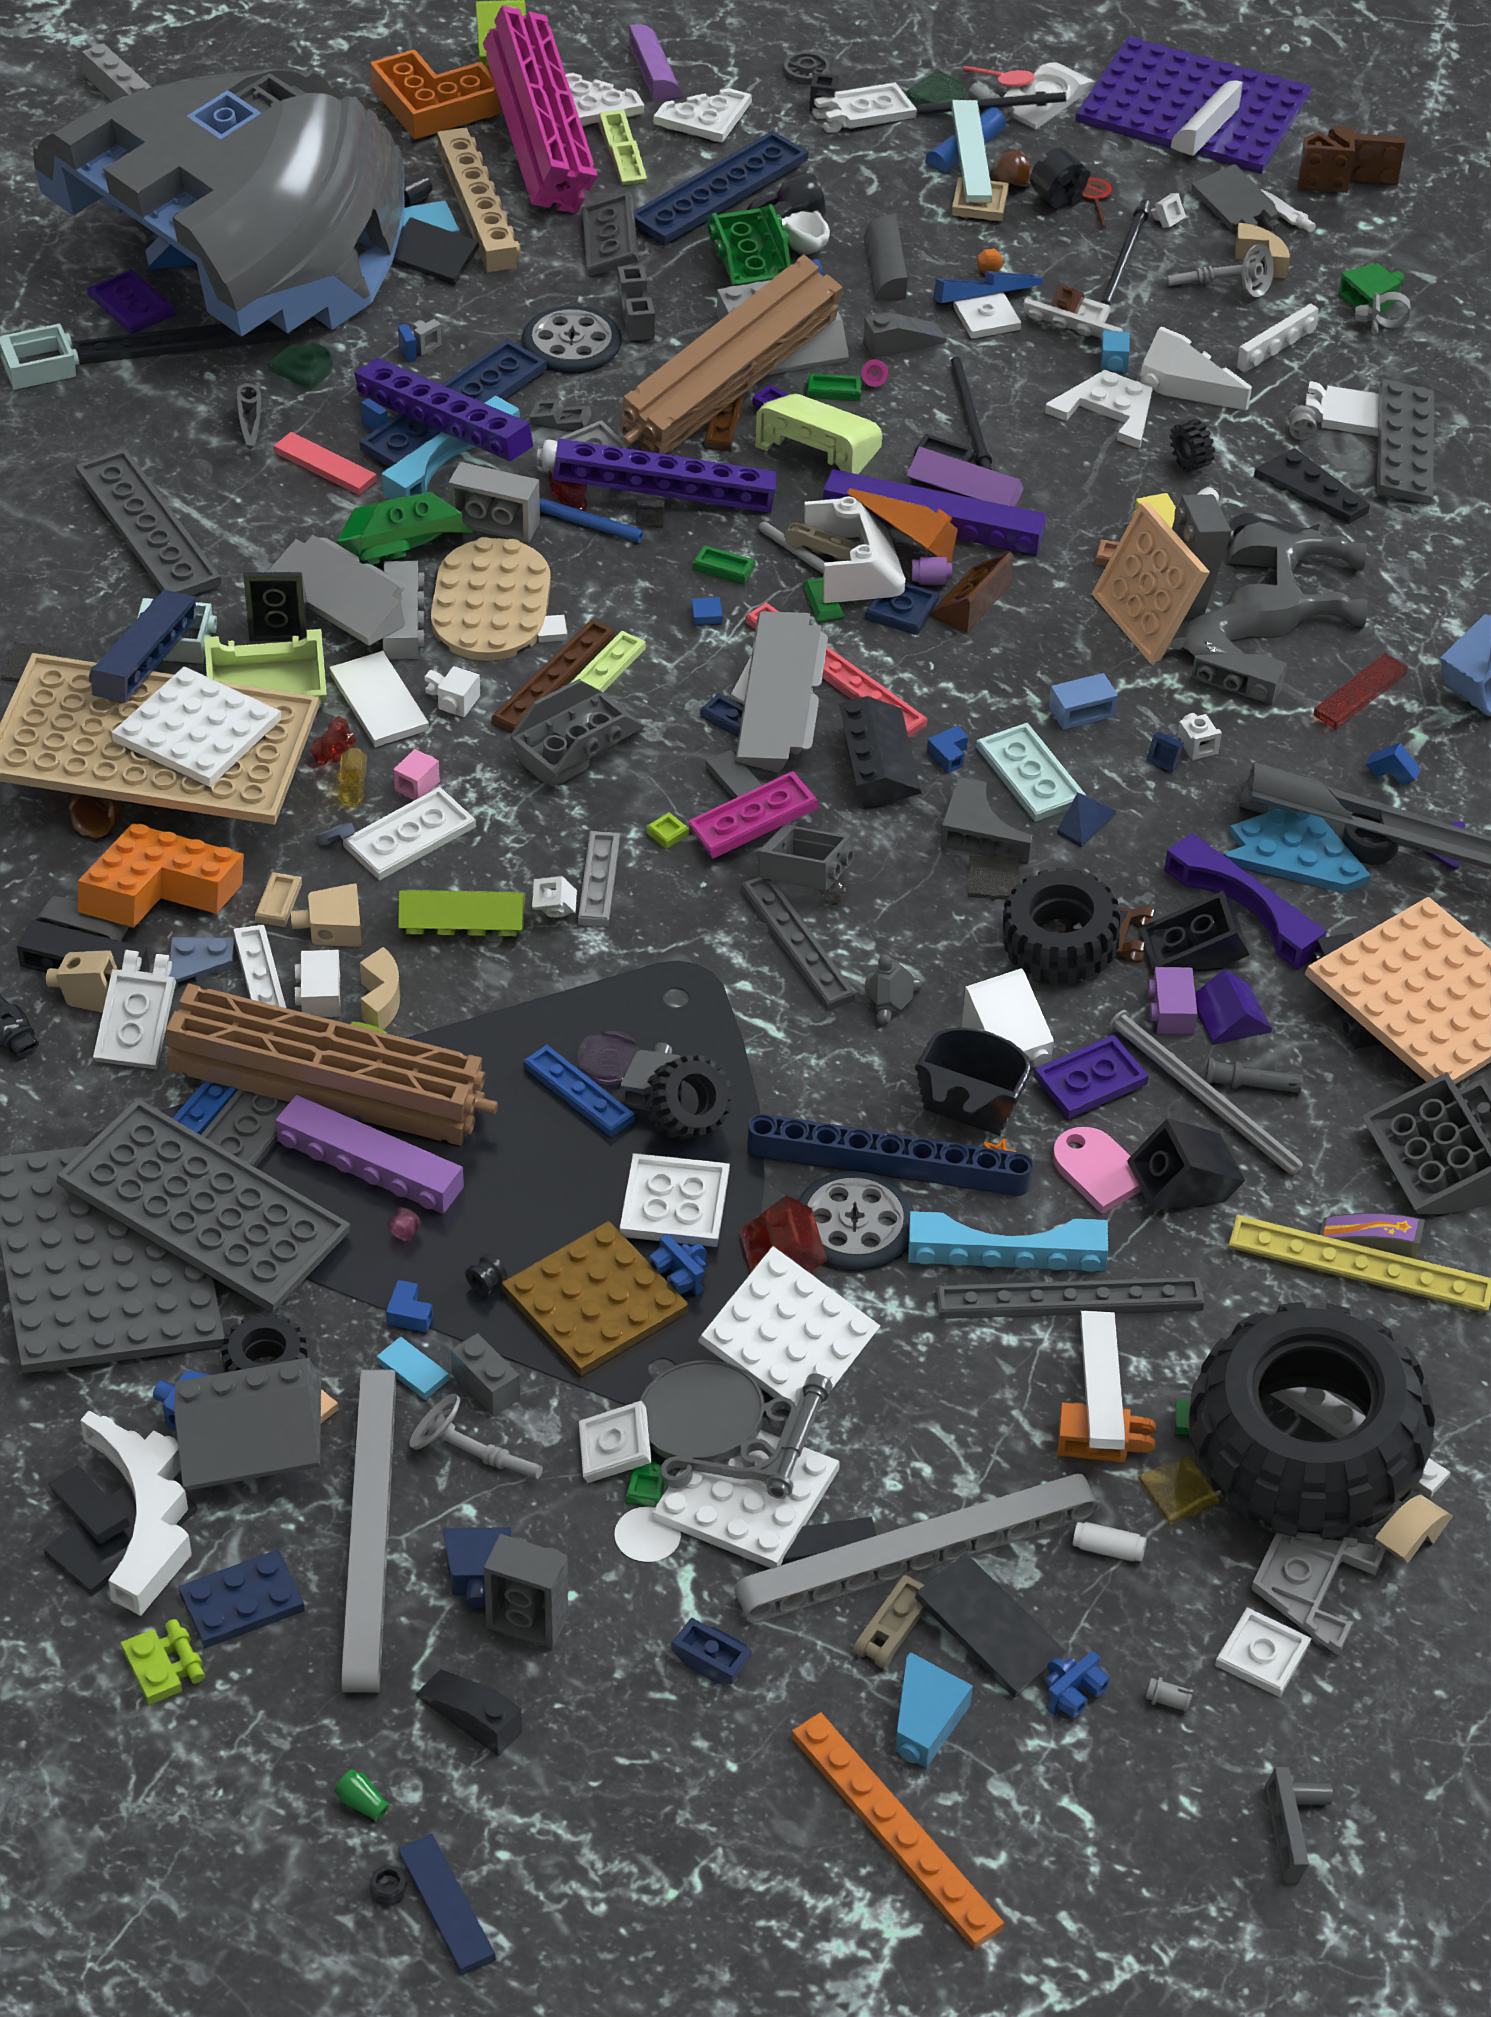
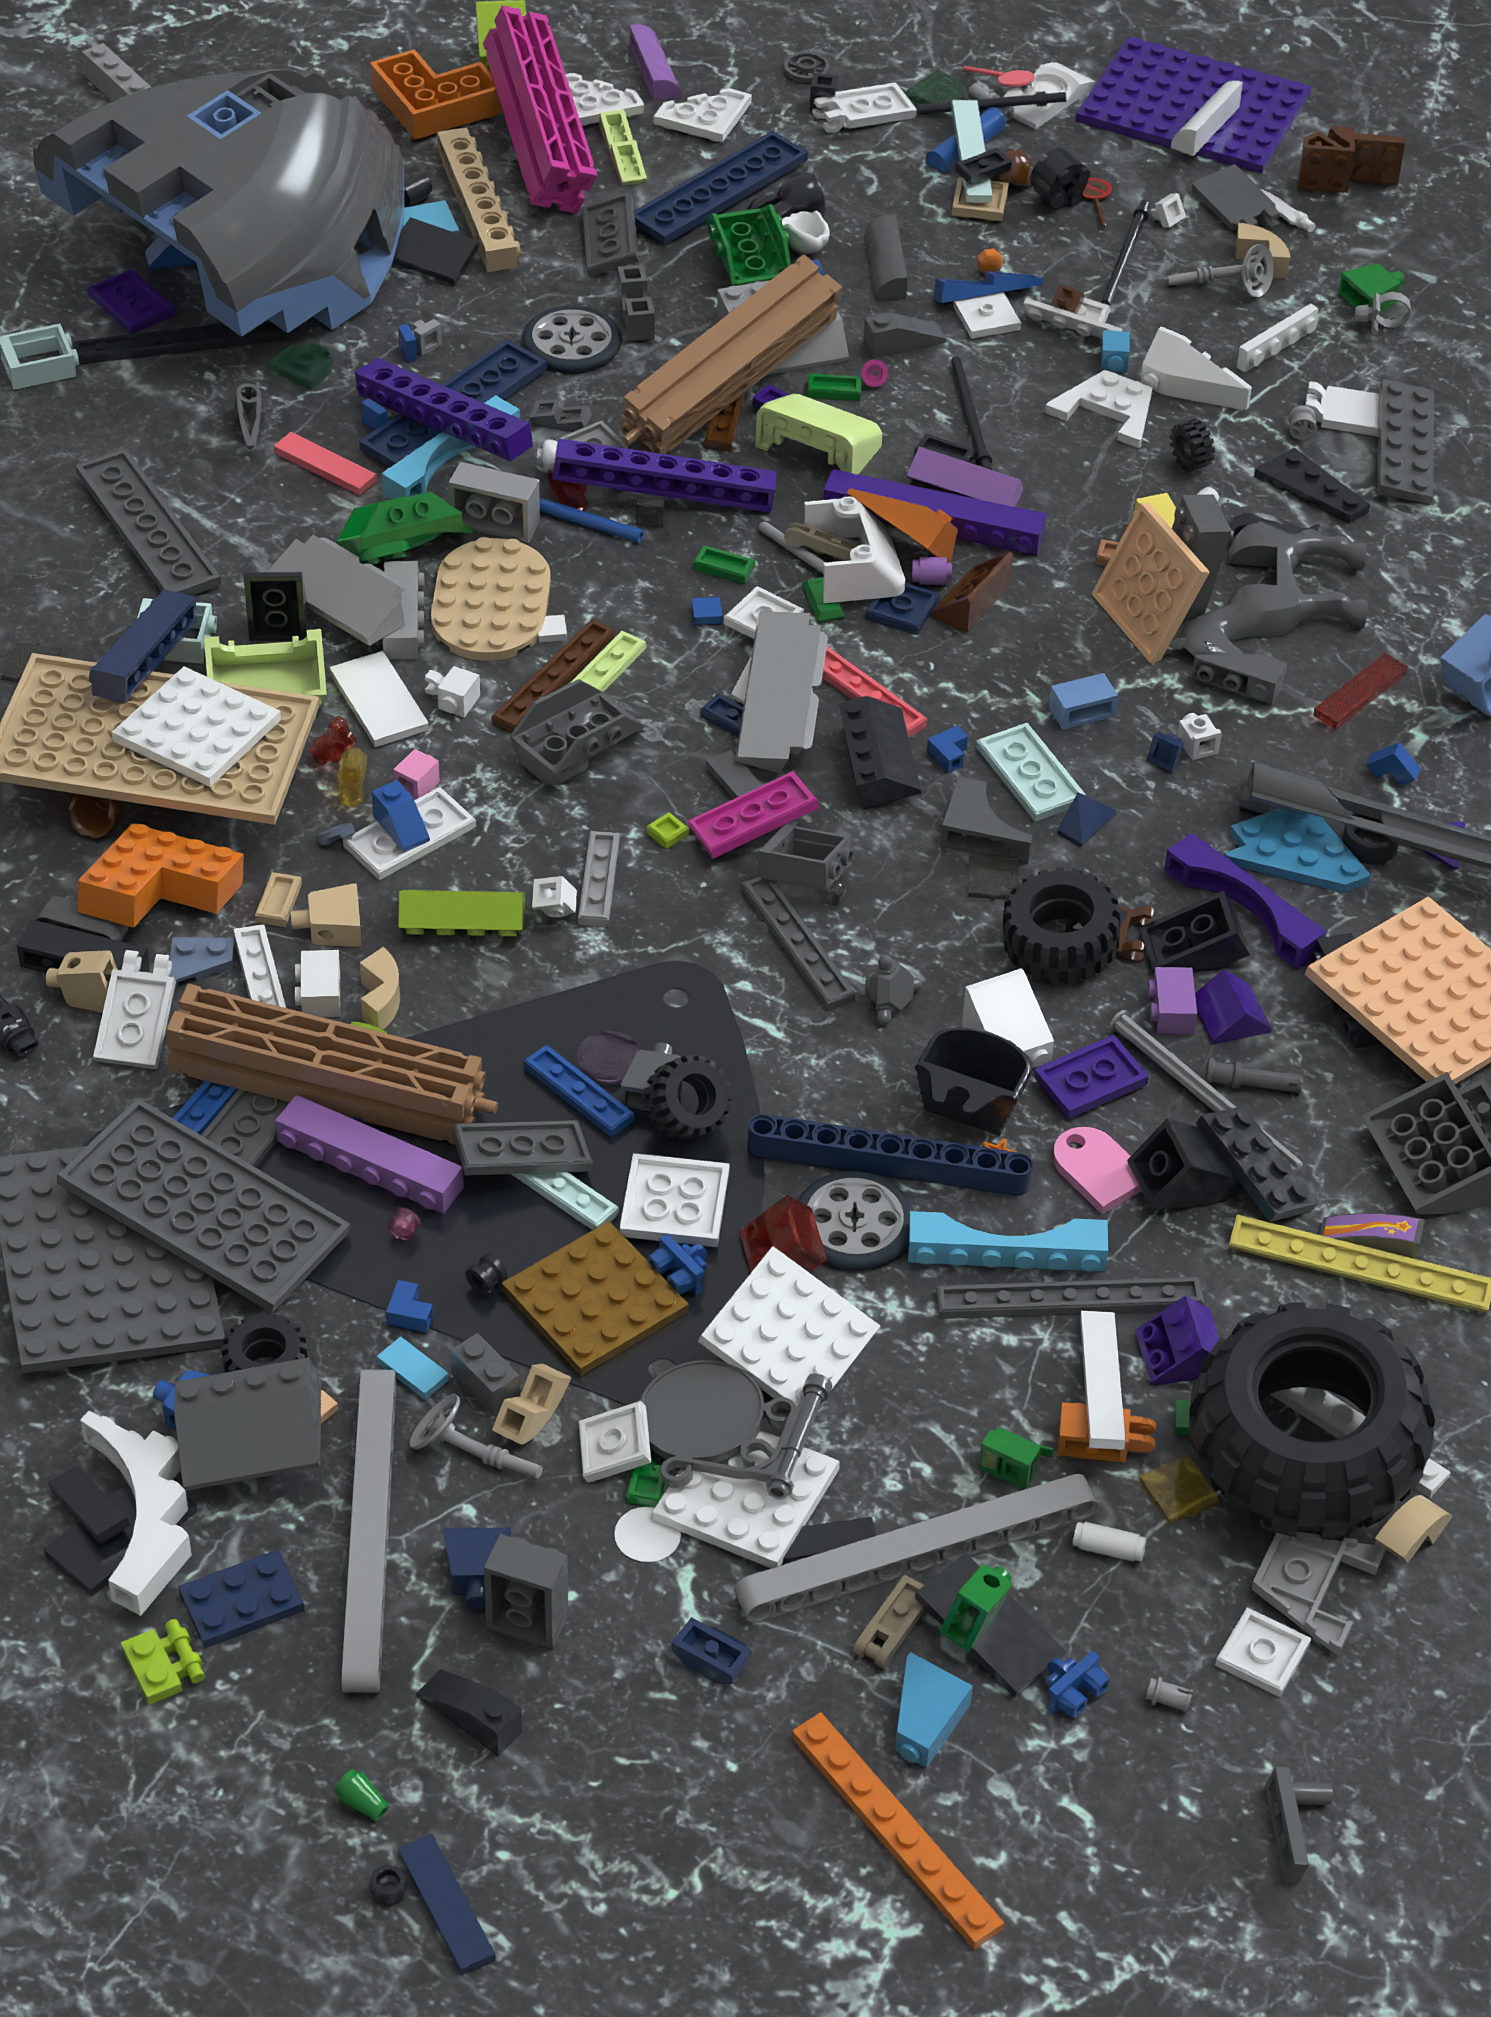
(399, 816): none -> blue slope
(521, 1147): none -> dark grey tile
(526, 1415): none -> tan brick
(572, 1197): none -> light aqua tile
(745, 613): none -> white tile
(983, 166): none -> black plate
(985, 1592): none -> green torso
(1011, 1457): none -> green piece
(1177, 1341): none -> dark purple slope
(1256, 1163): none -> black plate

